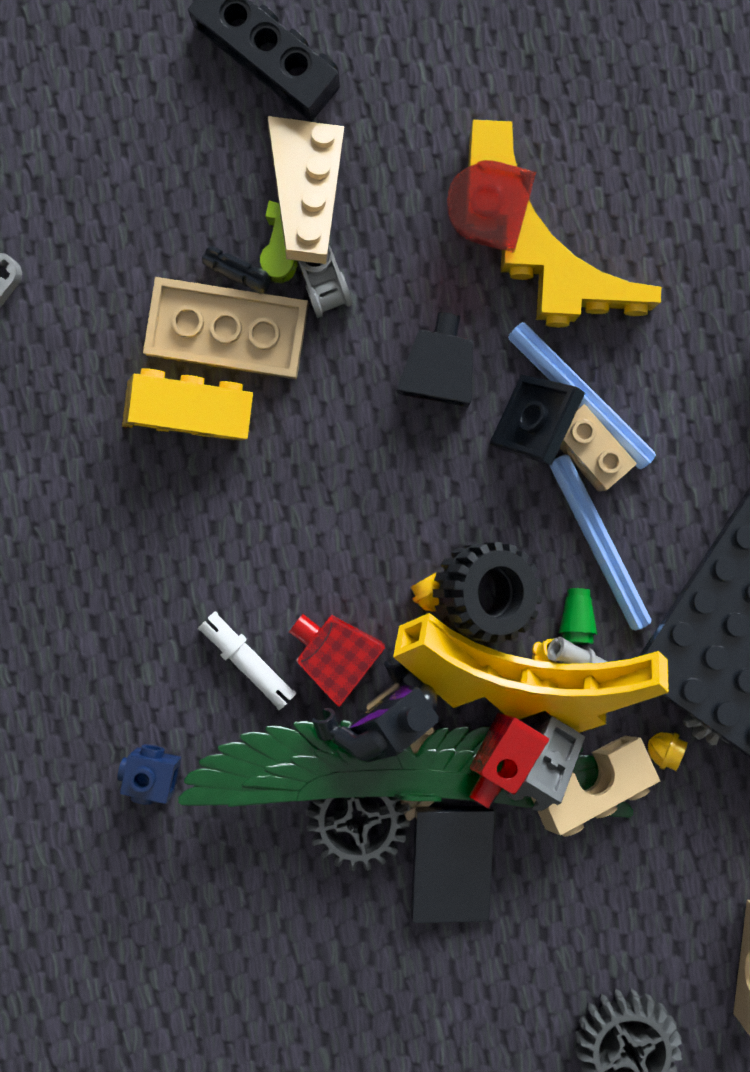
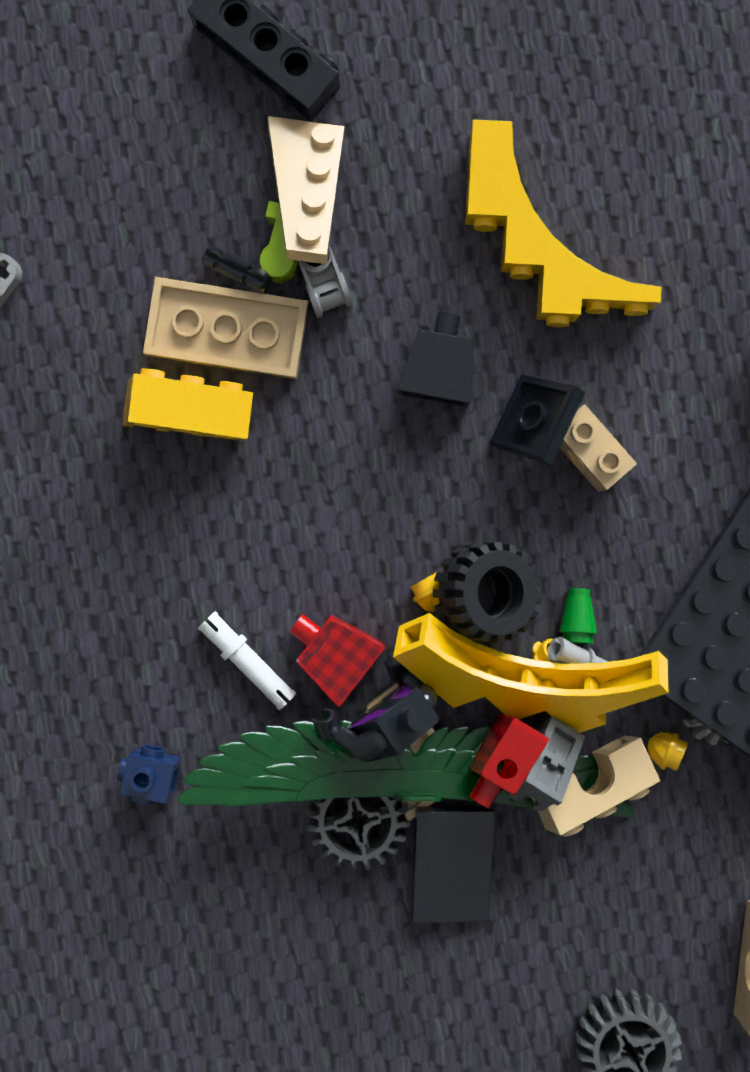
(490, 203): clear red tile -> none
(558, 371): light blue axle -> none
(600, 542): light blue axle -> none

